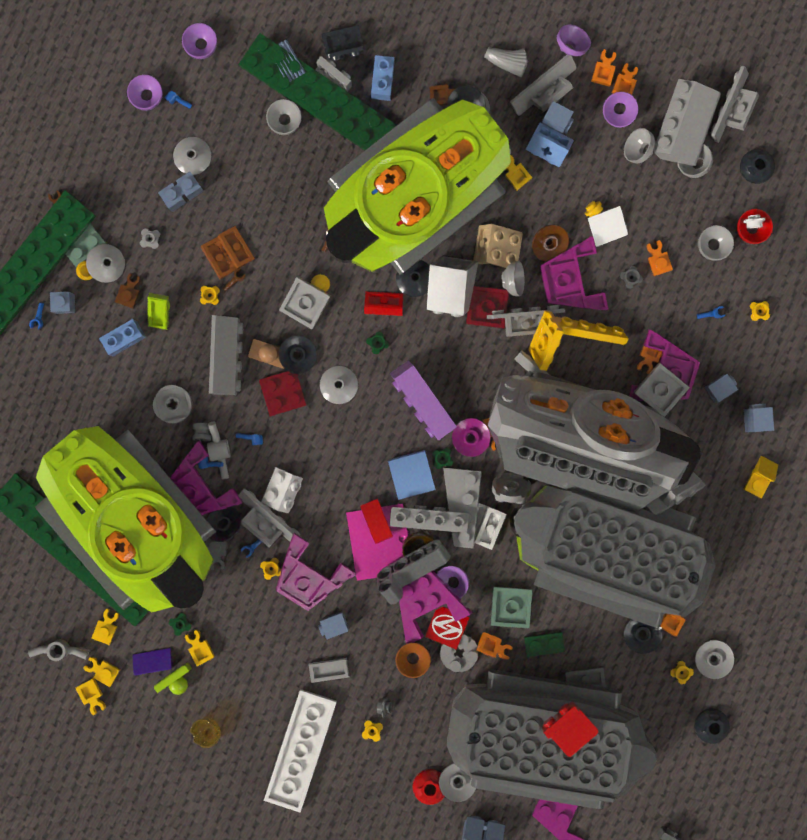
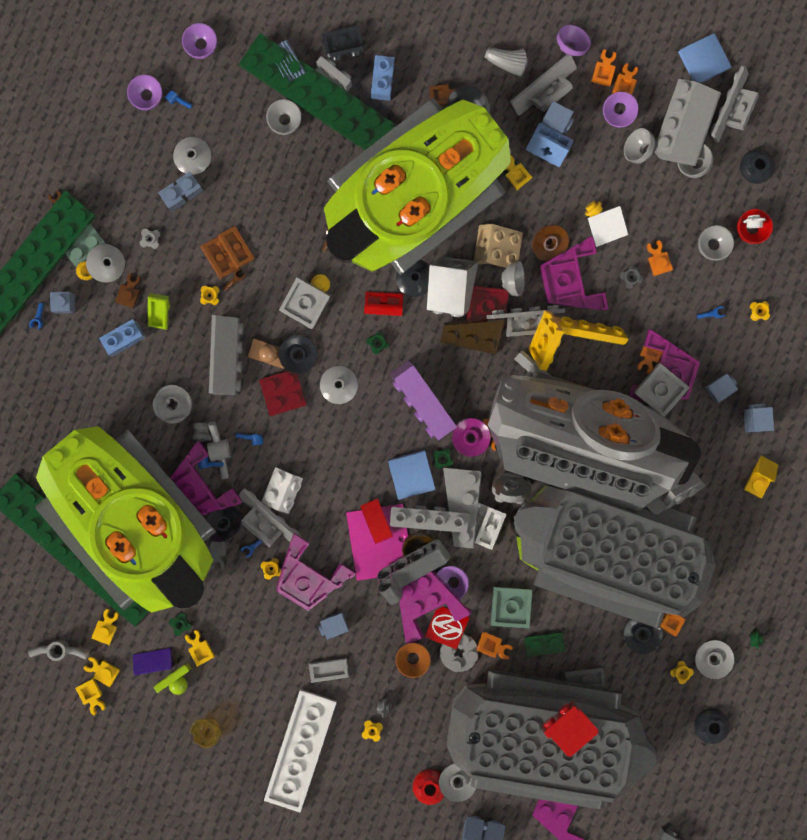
(475, 335): none -> dark brown wing
(704, 59): none -> medium blue slope
(756, 639): none -> dark green plate

